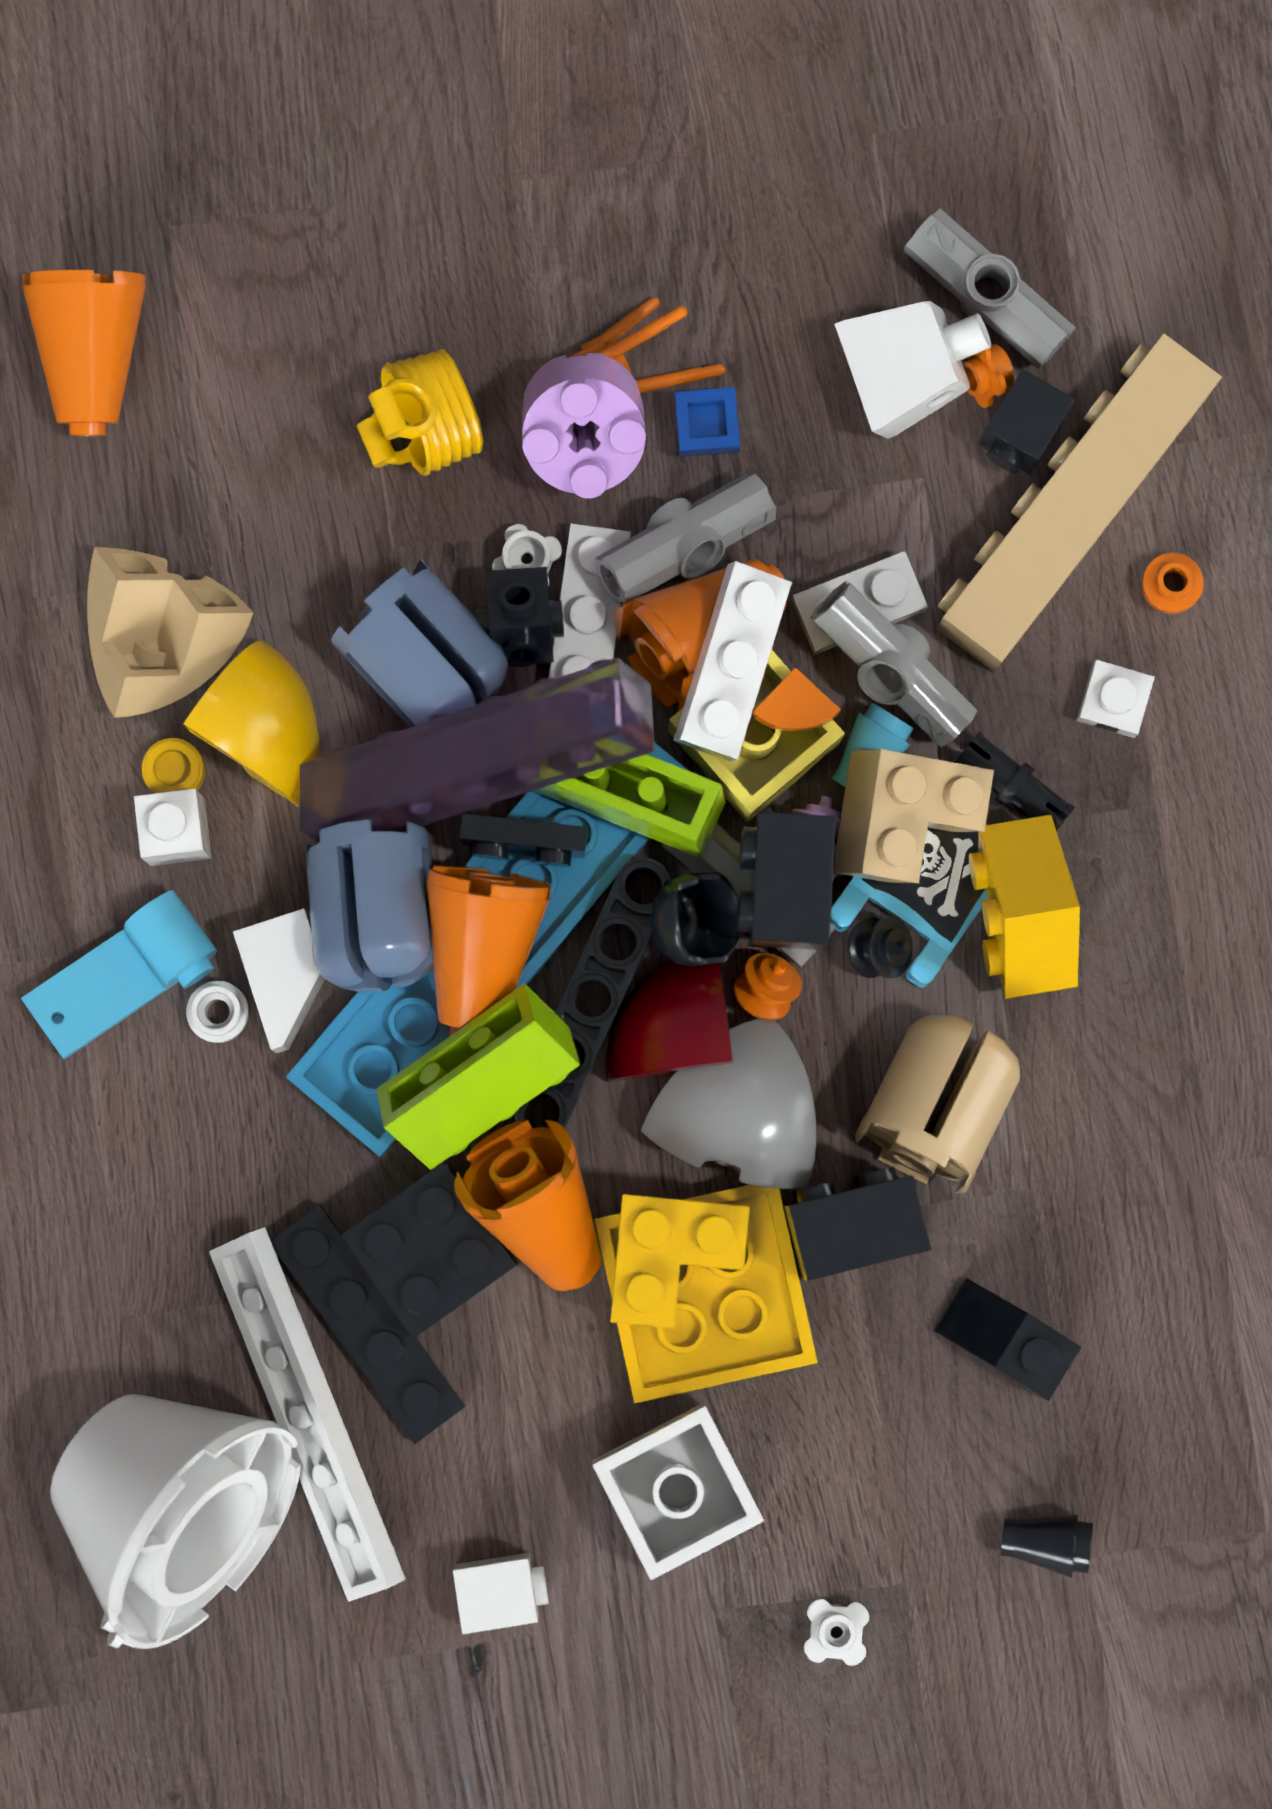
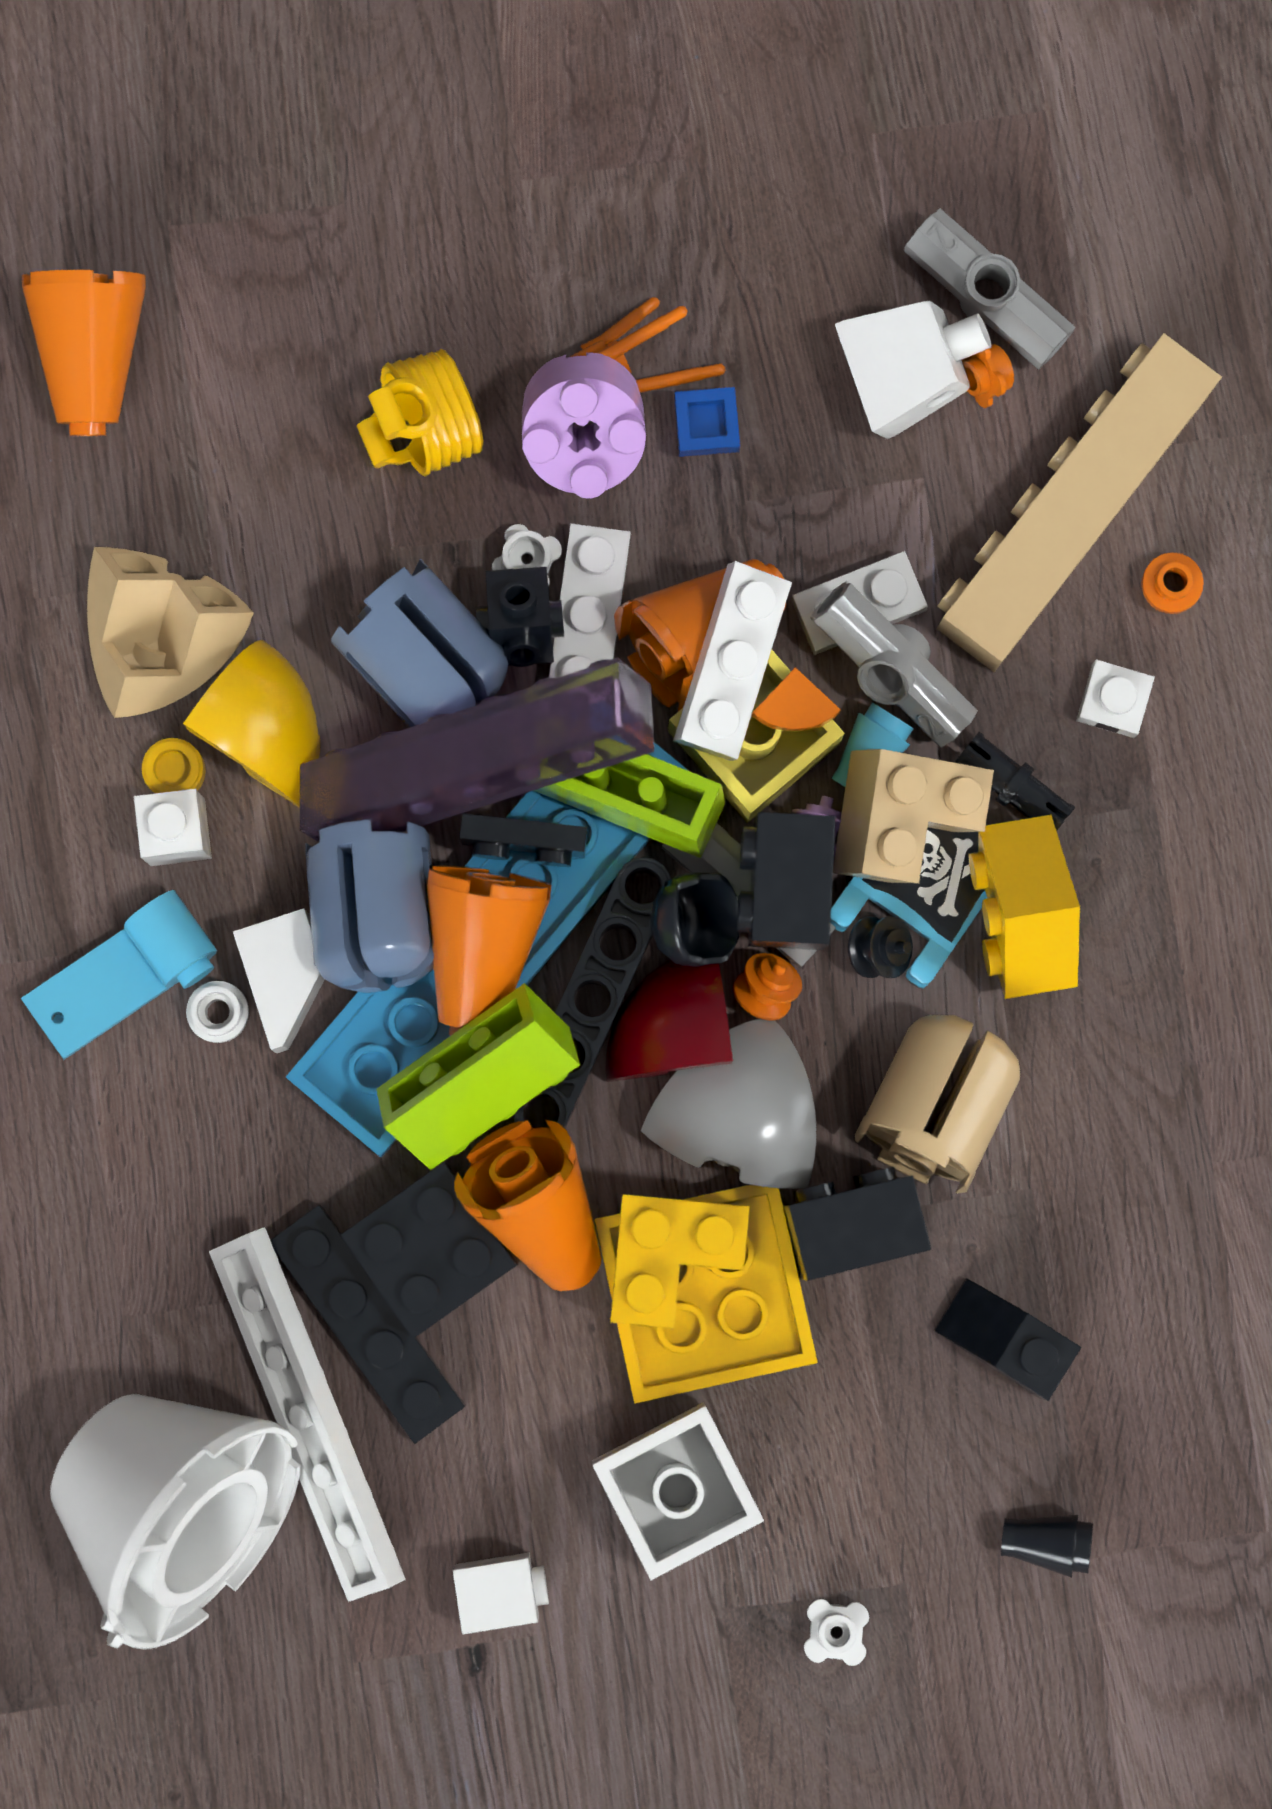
(685, 538): light grey piece -> none
(1025, 423): black brick -> none

